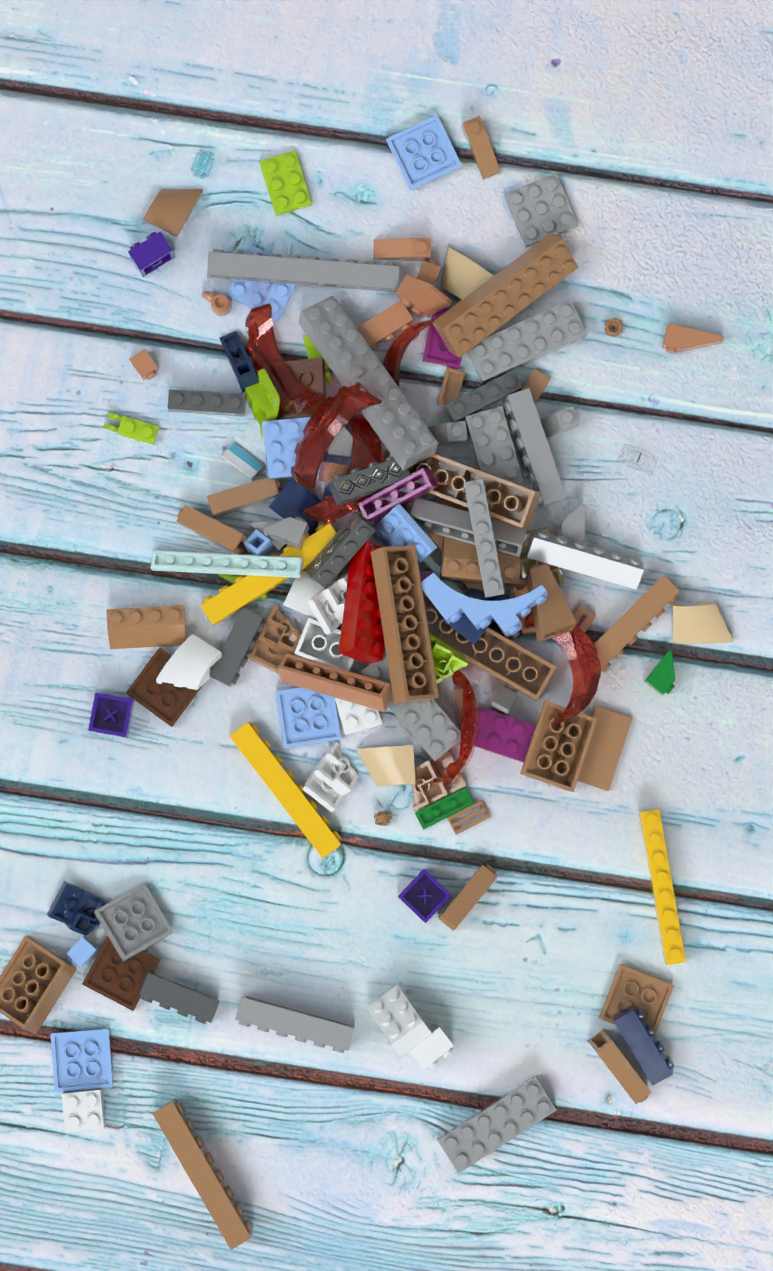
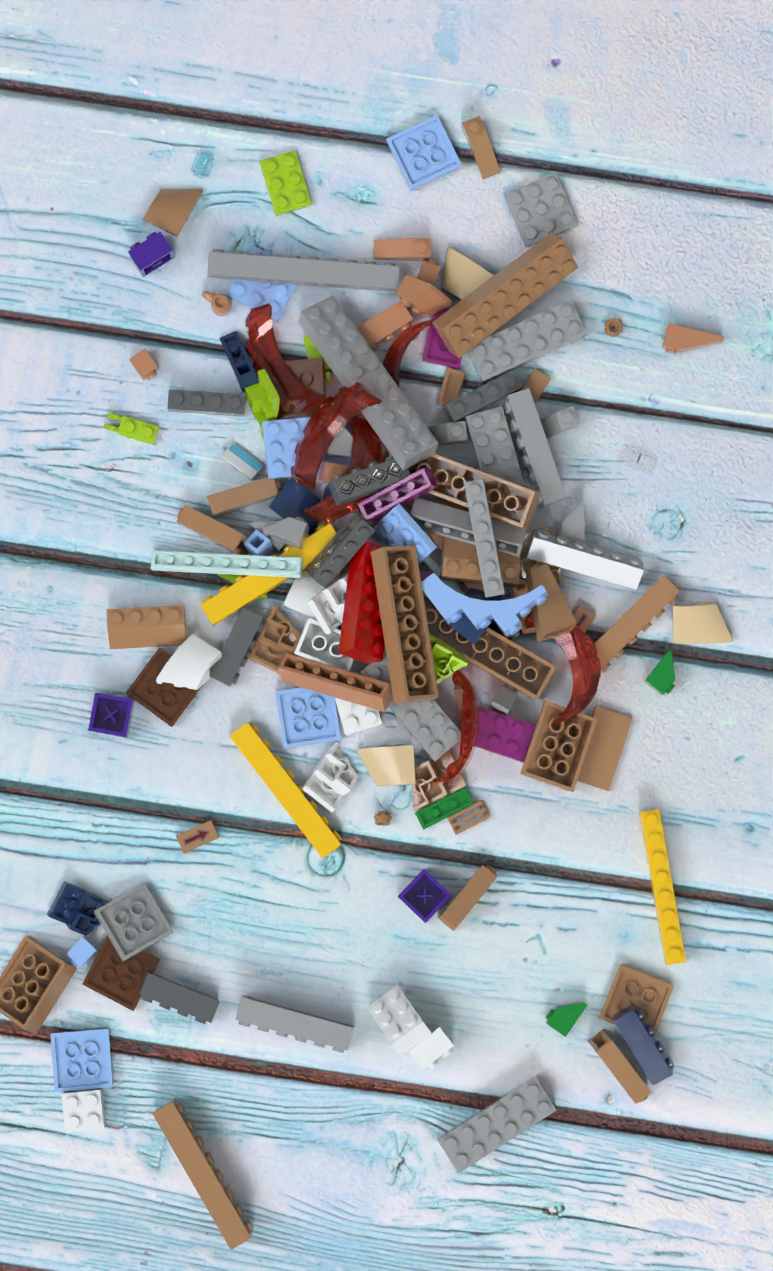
(197, 836): none -> medium nougat tile
(564, 1017): none -> green slope

